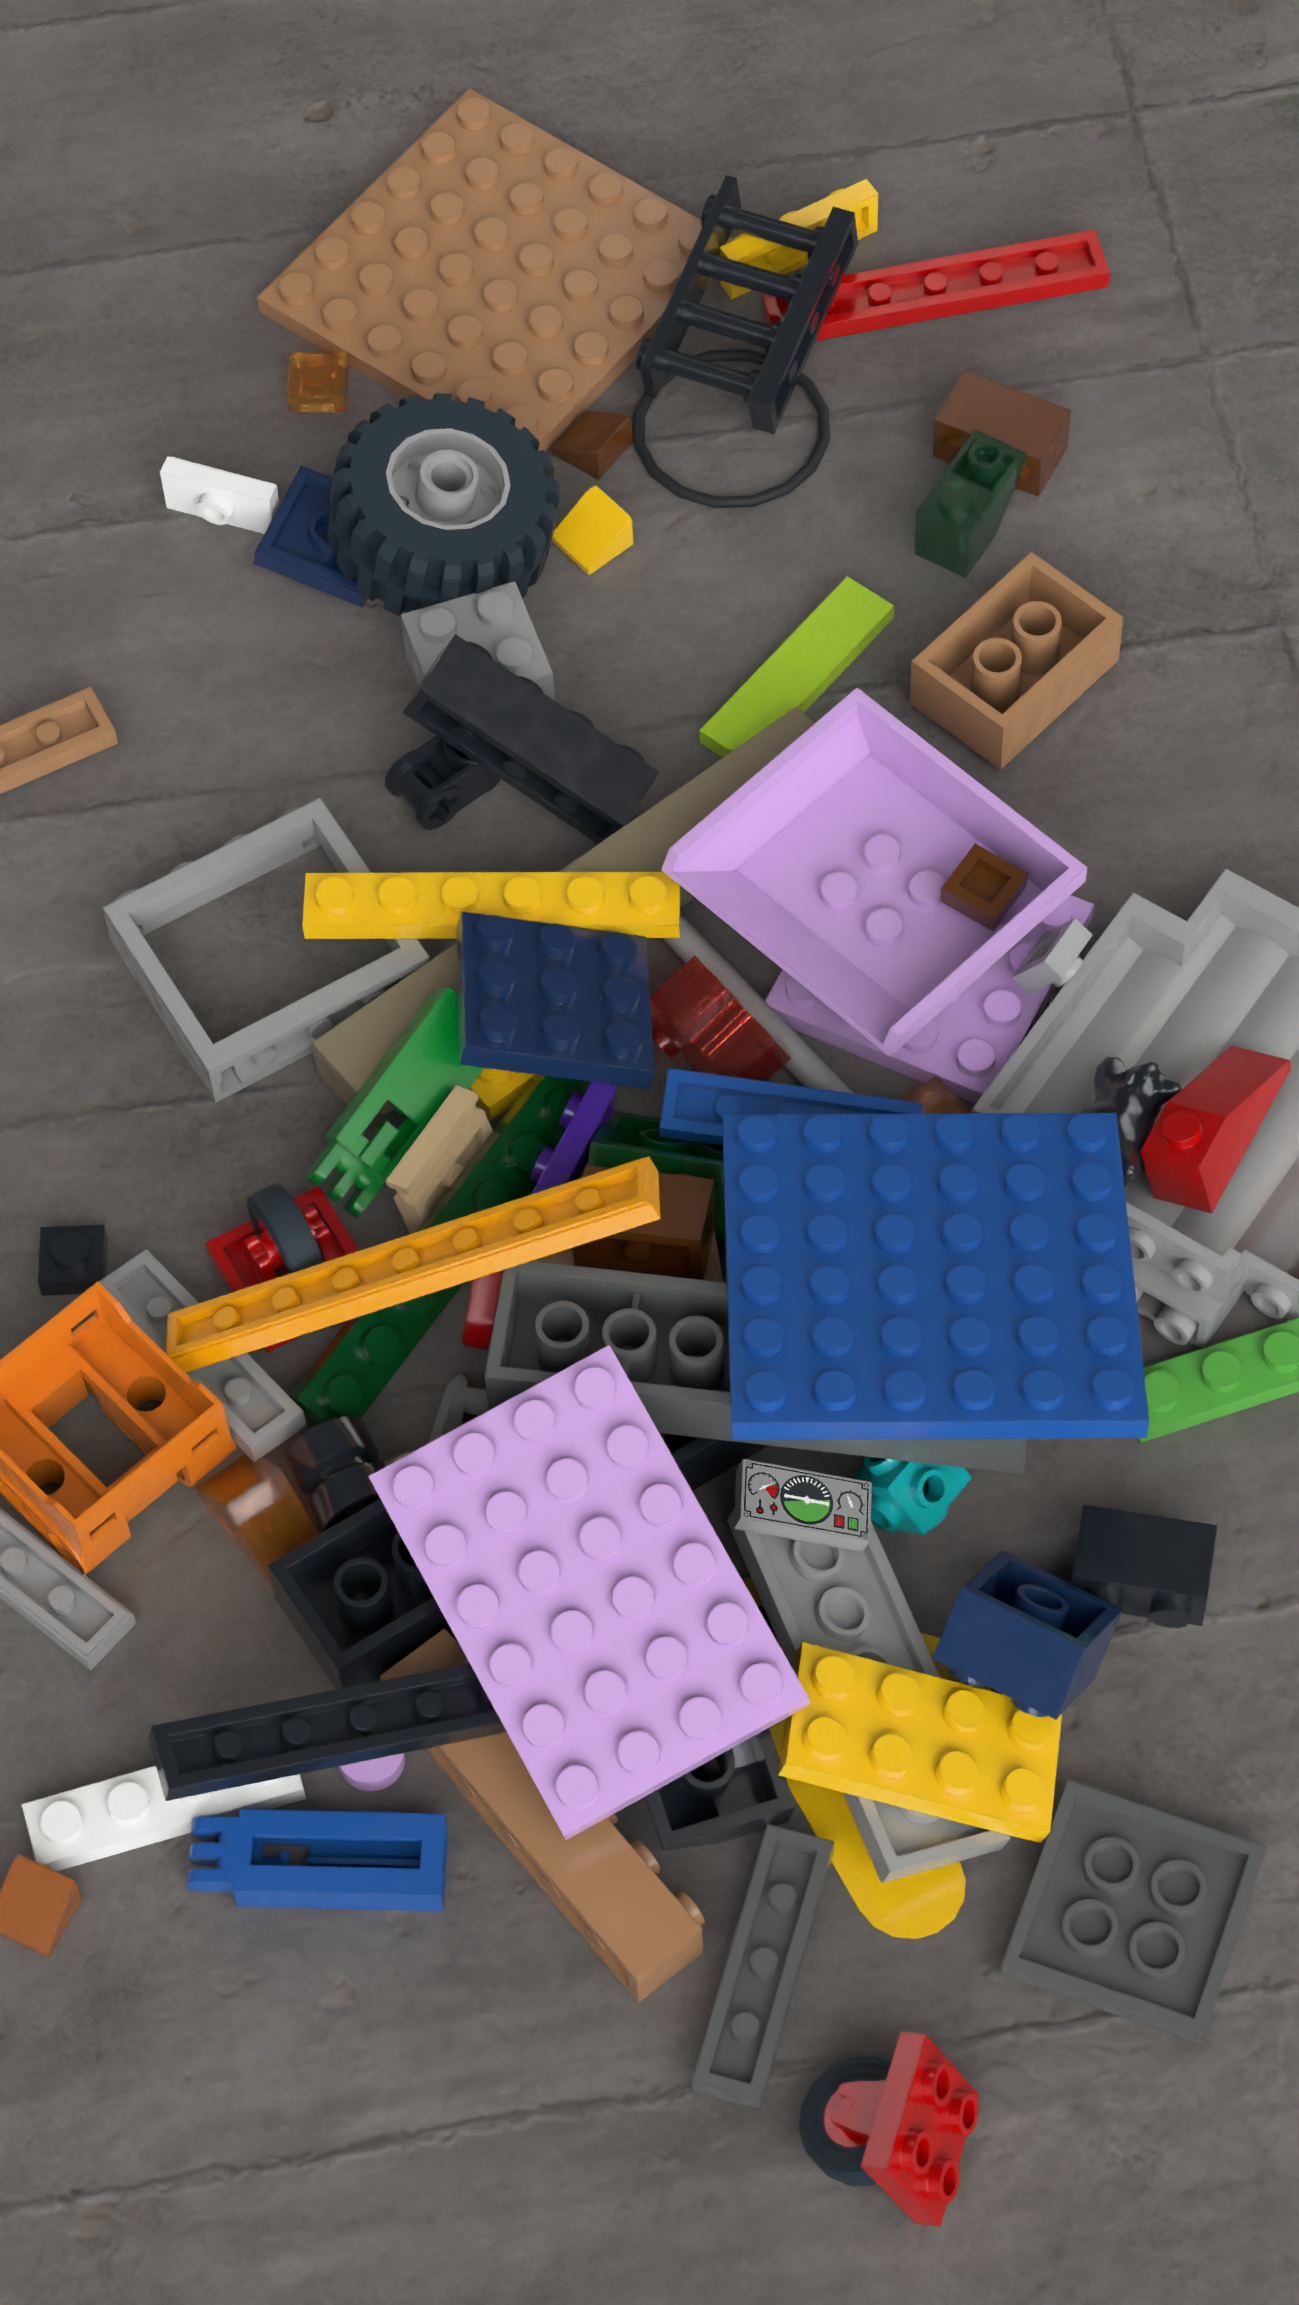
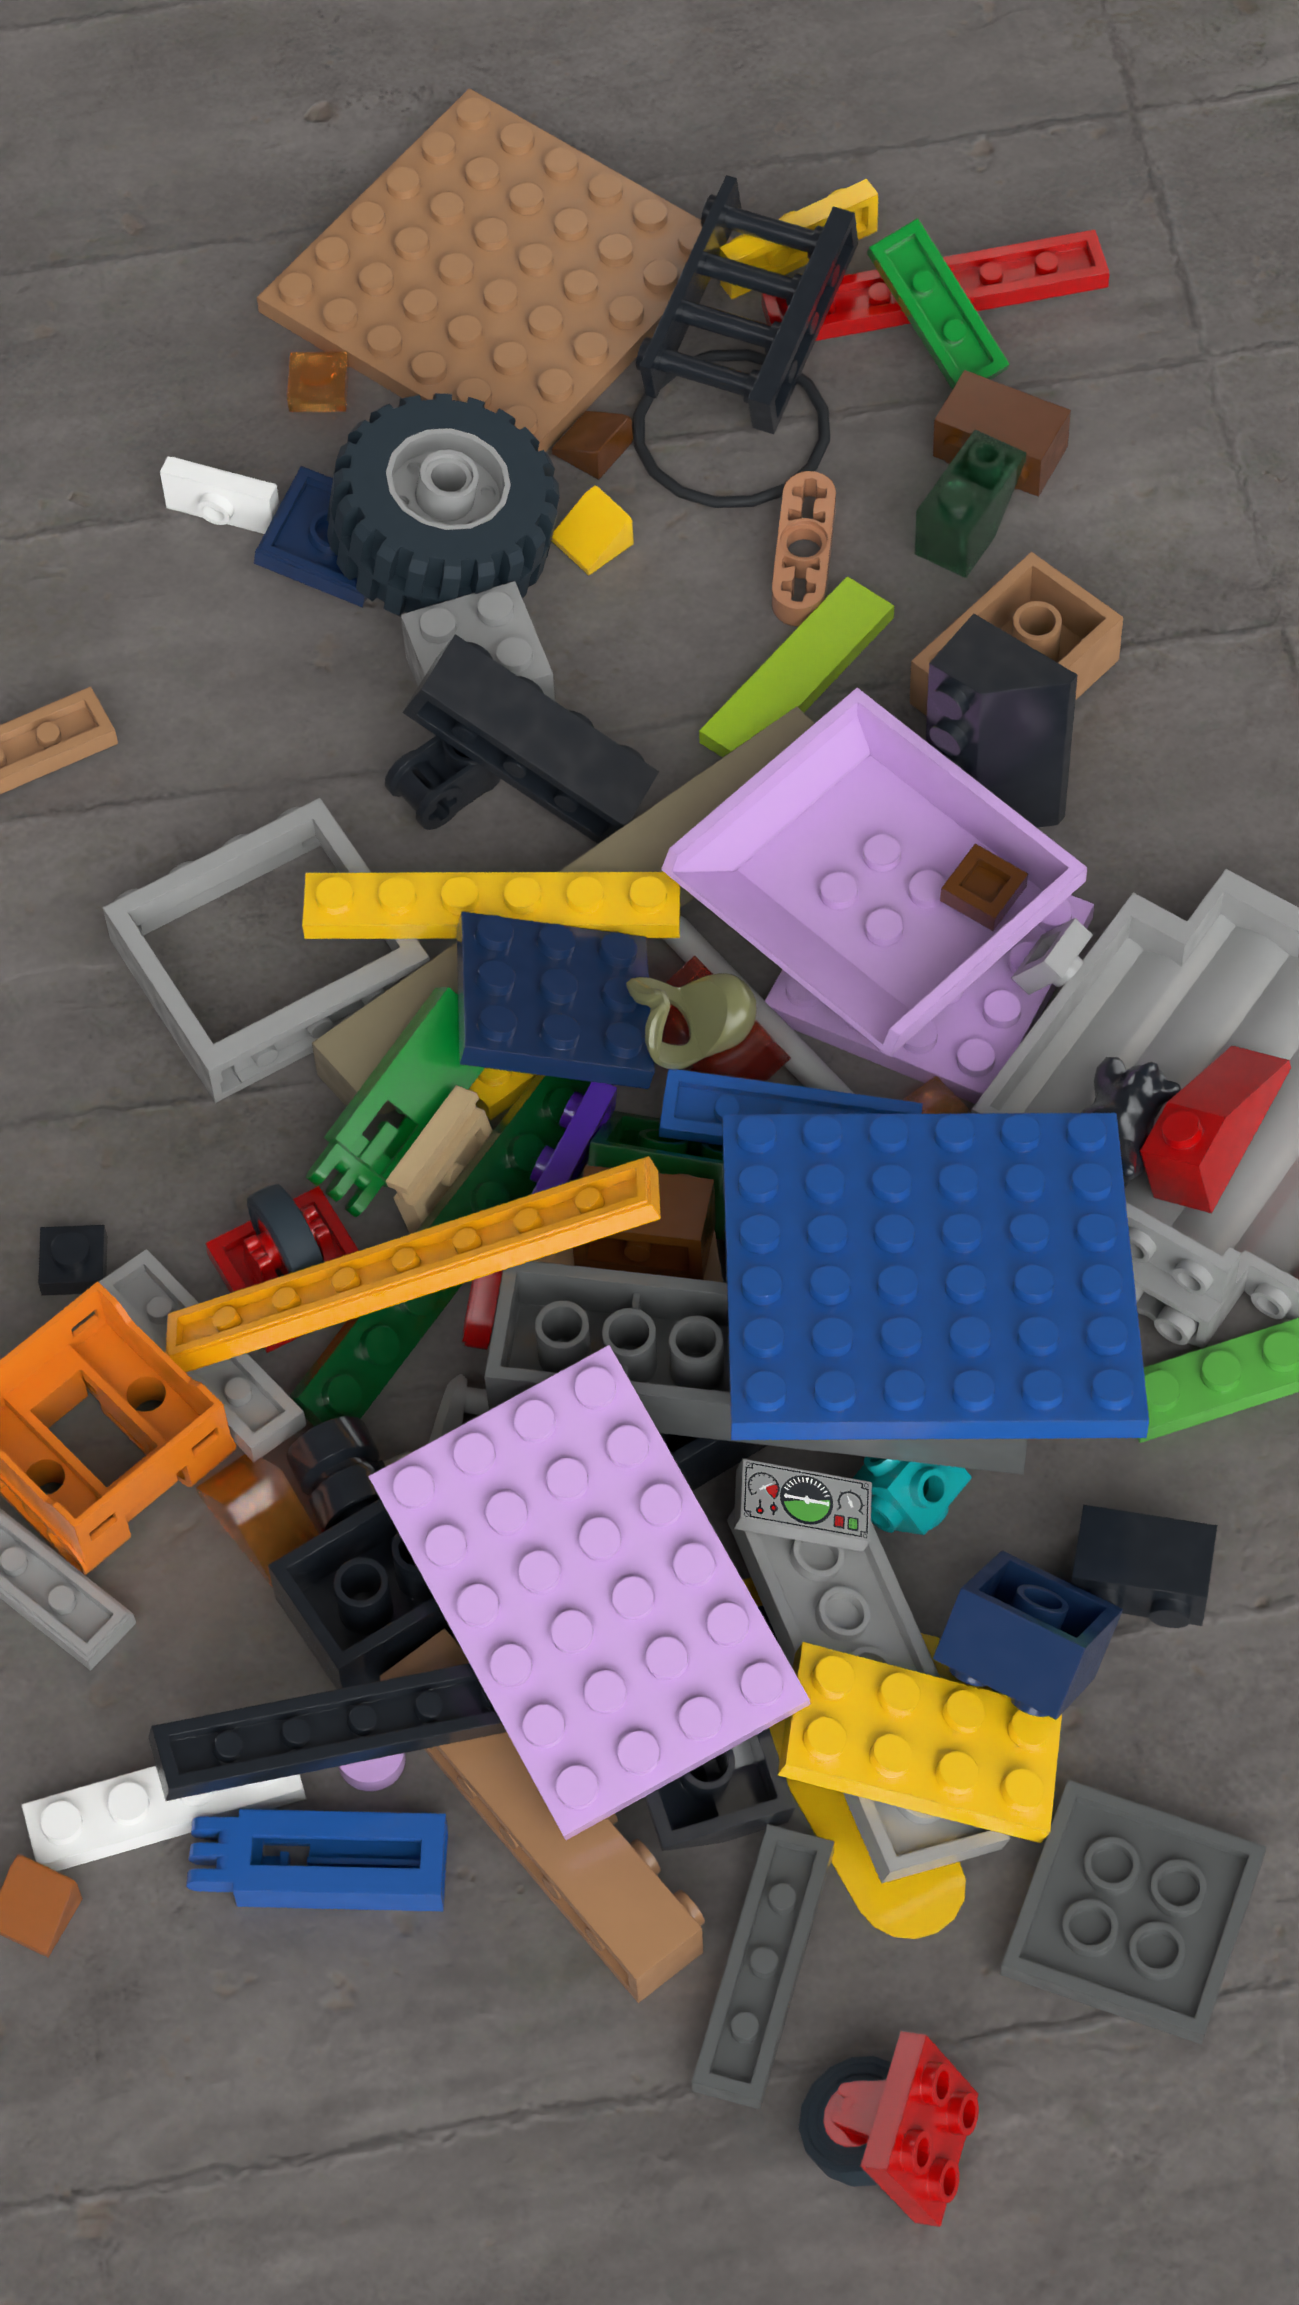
(716, 1009): none -> olive piece
(794, 528): none -> nougat beam
(936, 304): none -> green plate
(1004, 718): none -> black slope

